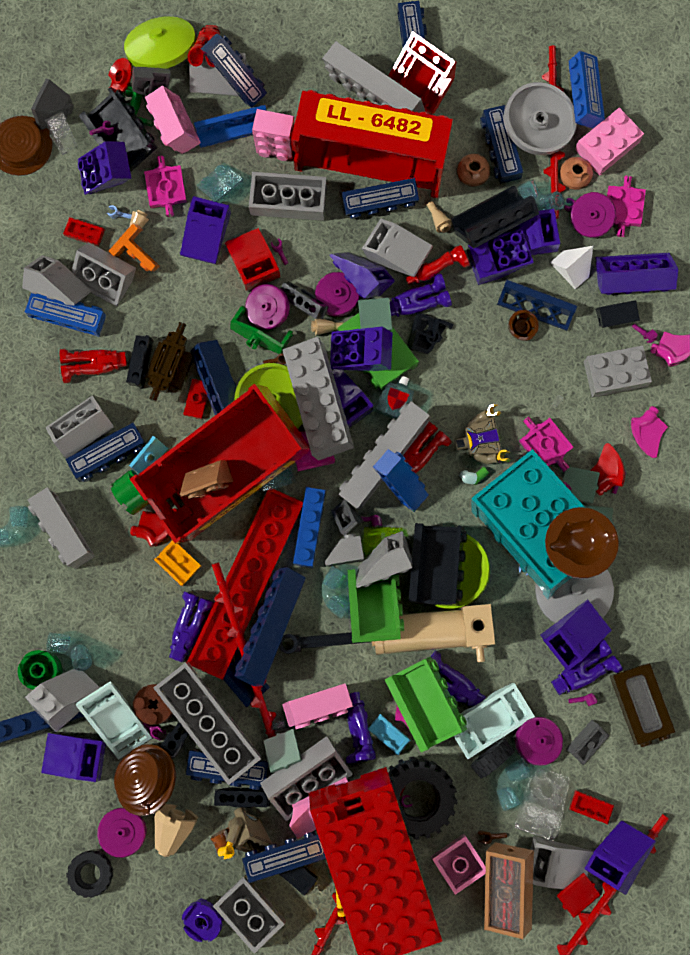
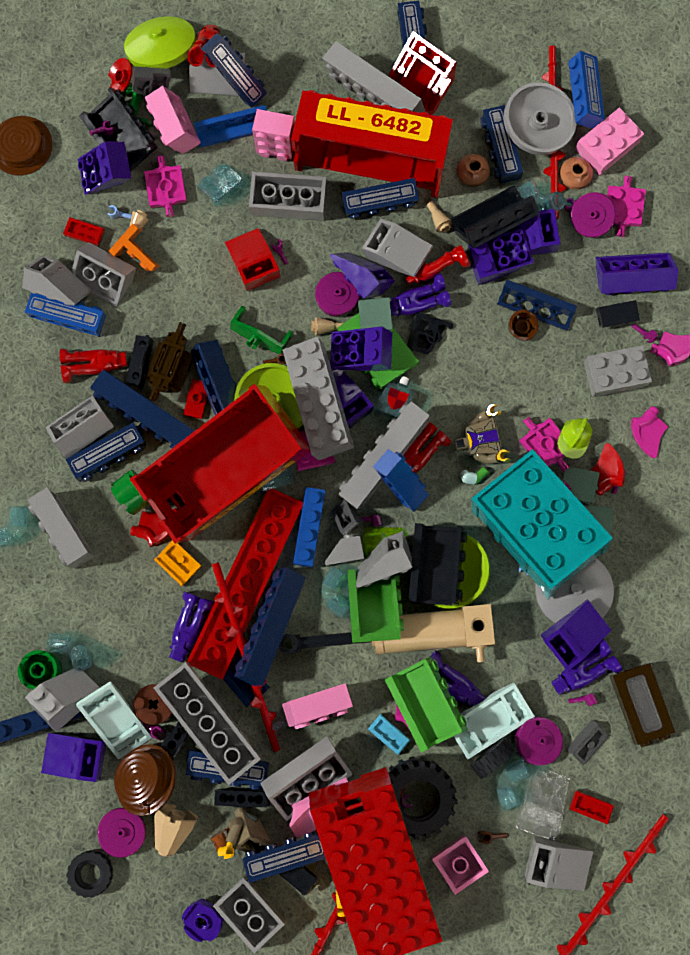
(50, 102): dark grey slope -> none
(61, 133): clear slope -> none
(139, 409): none -> dark blue brick
(149, 454): medium azure plate -> none
(205, 230): dark purple slope -> none
(206, 479): medium nougat slope -> none
(267, 307): magenta wheel -> none
(282, 750): sand green piece -> none
(305, 300): black piece -> none
(359, 731): dark purple piece -> none
(509, 890): brick -> none
(574, 265): white slope -> none
(575, 438): none -> lime piece
(578, 895): red piece -> none
(581, 542): reddish brown piece -> none
(620, 857): dark purple slope -> none

